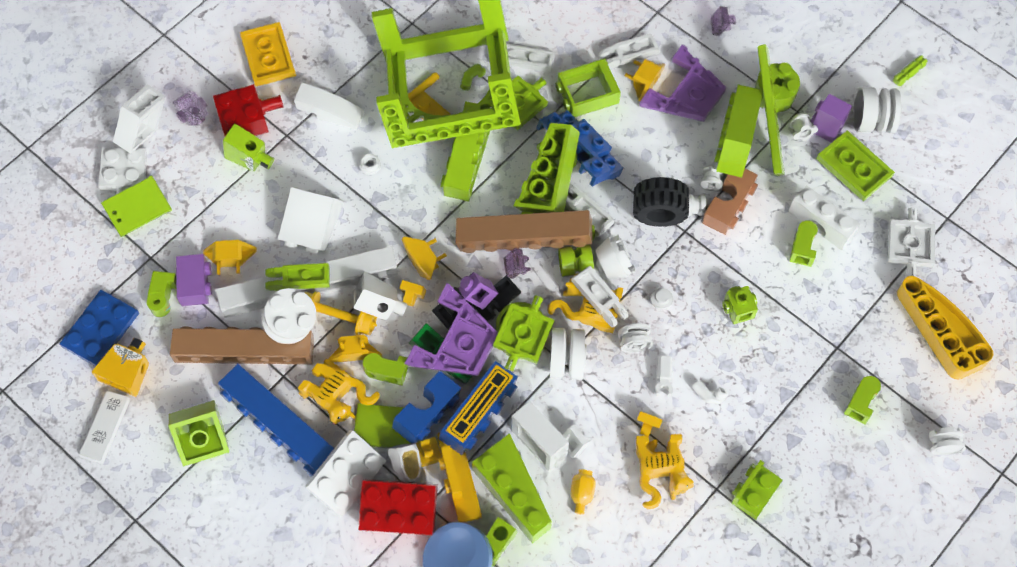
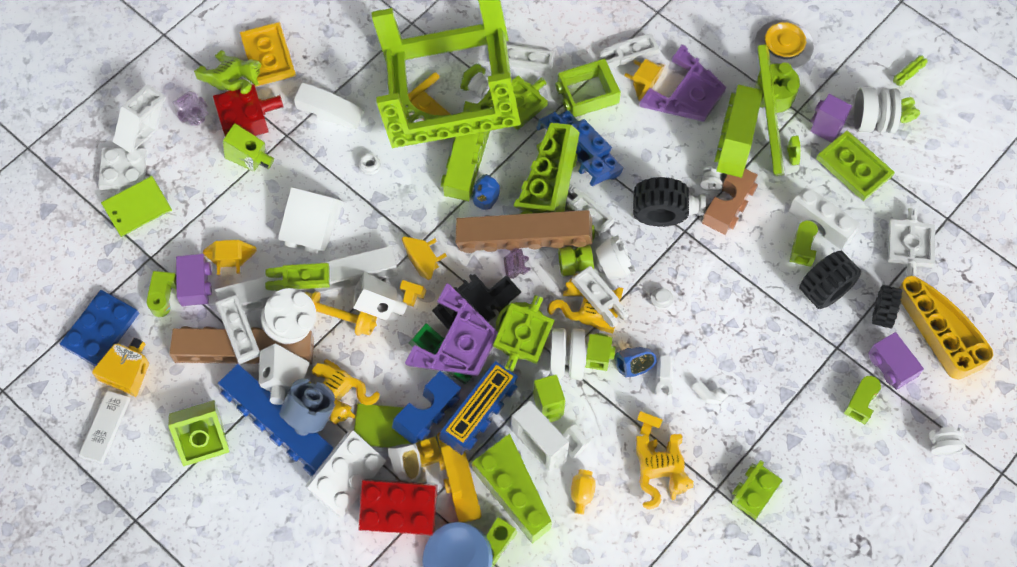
(229, 72): none -> lime animal
(238, 328): none -> white tile
(279, 371): none -> white torso
(307, 406): none -> sand blue brick
(352, 349): yellow piece -> none
(385, 369): lime leg -> none
(473, 286): medium lavender brick -> none
(479, 85): none -> white wheel
(485, 192): none -> blue rock
(549, 397): none -> lime brick
(599, 351): none -> lime brick
(634, 361): none -> blue rock
(635, 337): white wheel -> none
(722, 21): clear purple tile -> none
(740, 304): lime brick -> none
(786, 42): none -> piece
(794, 150): none -> lime tile
(802, 127): white brick -> none
(830, 279): none -> black tyre
(886, 306): none -> black tyre
(895, 361): none -> medium lavender brick
(908, 110): none -> lime wheel

